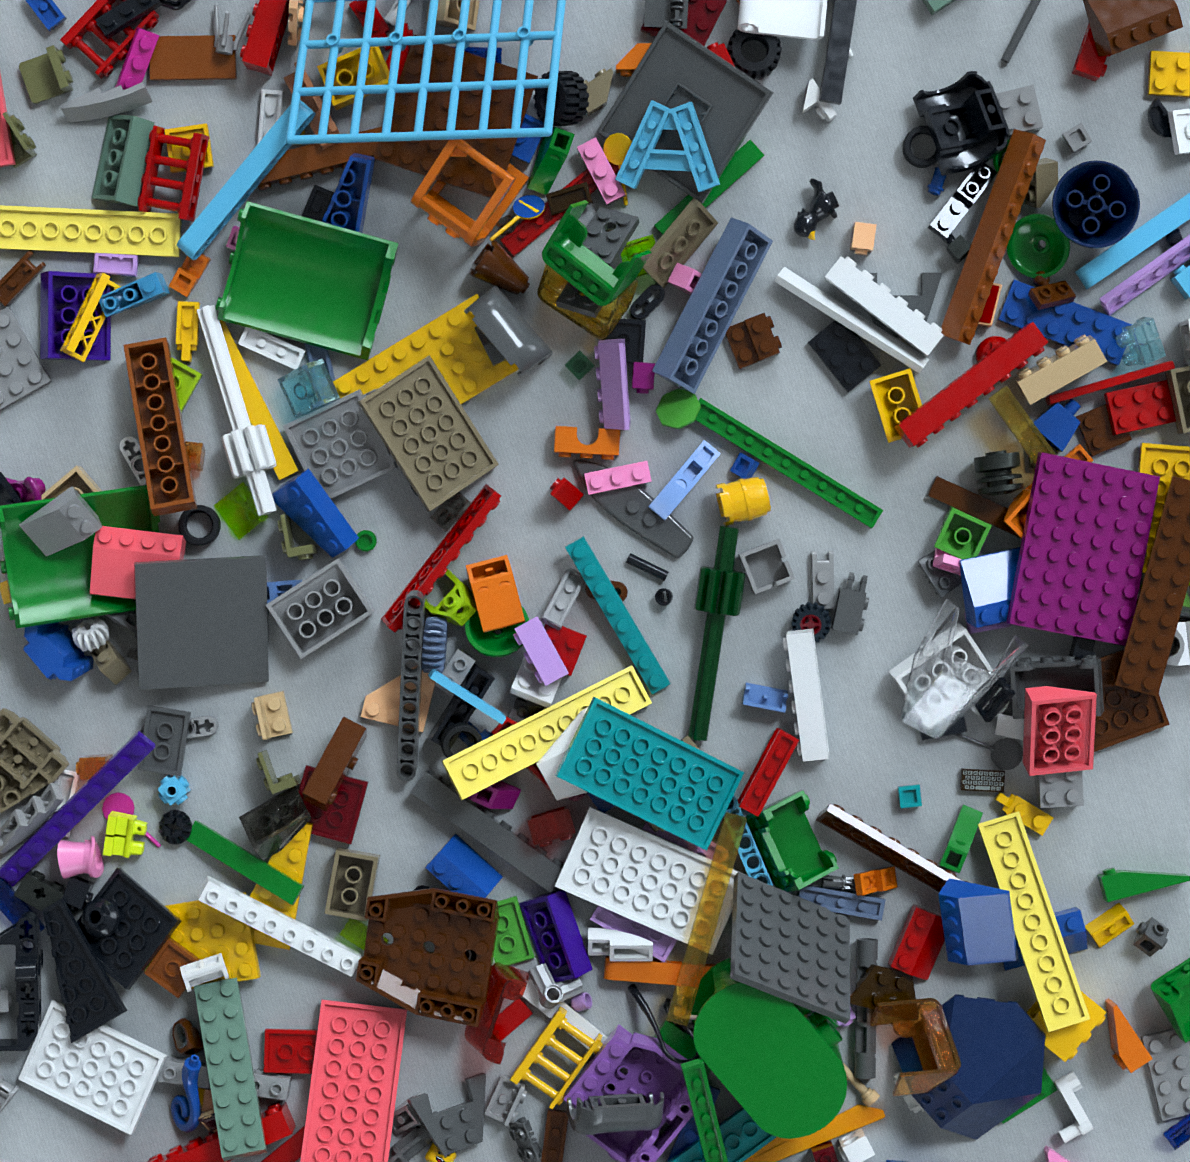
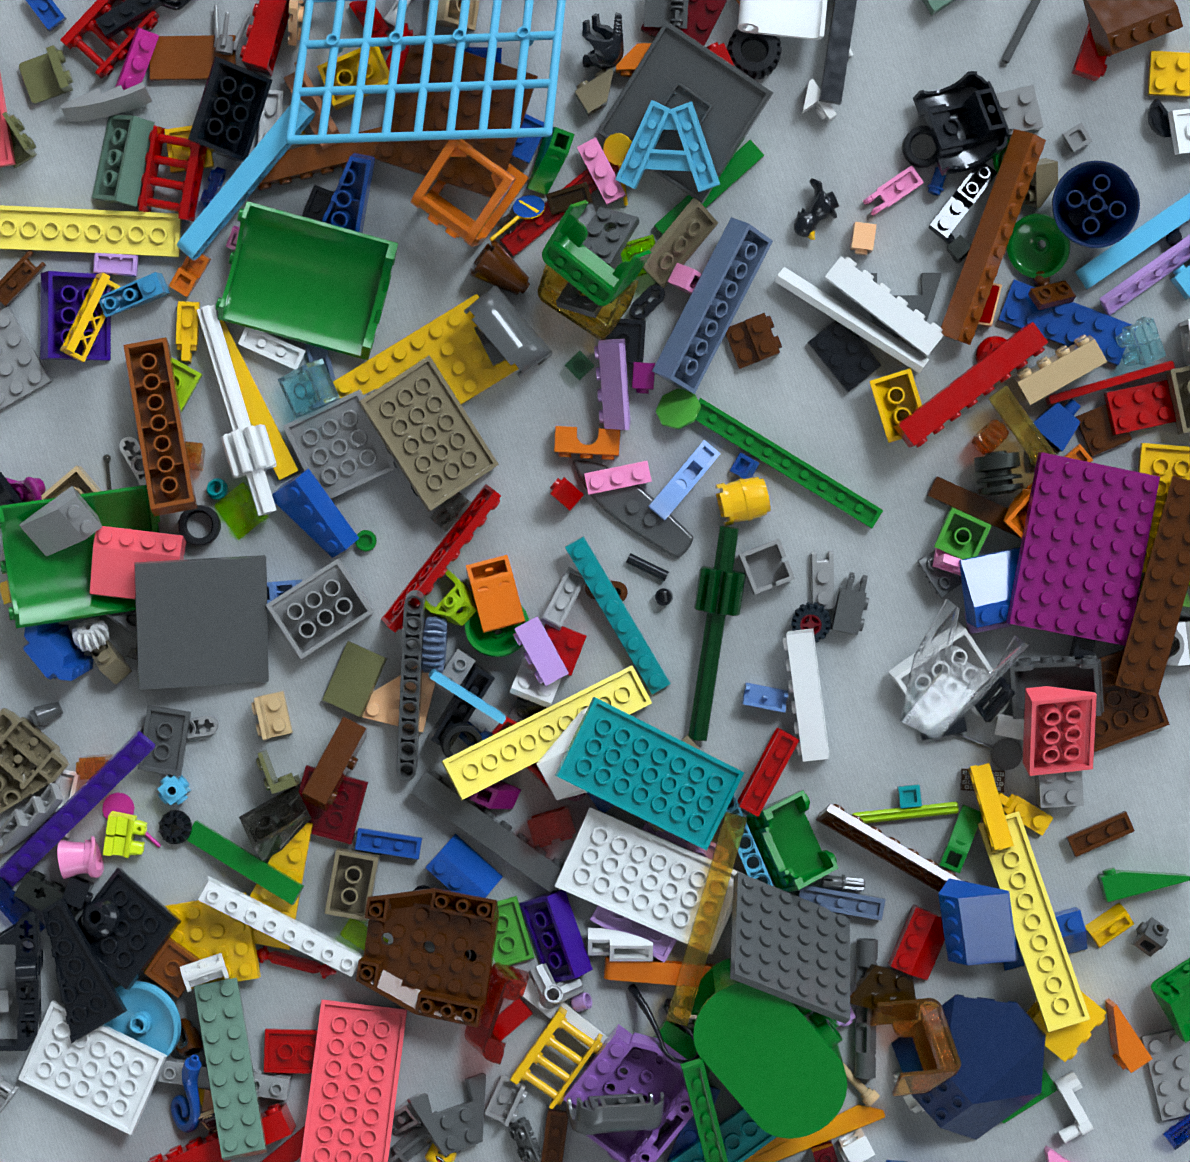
(45, 713): none -> dark grey cone
(106, 458): none -> clear smoke hinge
(150, 1017): none -> medium azure dish
(213, 484): none -> teal plate
(216, 181): none -> clear blue plate
(230, 110): none -> black slope
(294, 962): none -> red wheel
(302, 552): olive bracket -> none
(354, 679): none -> olive tile
(388, 843): none -> blue plate
(570, 99): black tyre -> none
(606, 51): none -> black piece
(875, 880): orange slope -> none
(895, 189): none -> bright pink hinge
(908, 813): none -> lime axle
(990, 436): none -> clear orange gear
(990, 807): none -> yellow fence
(1100, 833): none -> reddish brown plate

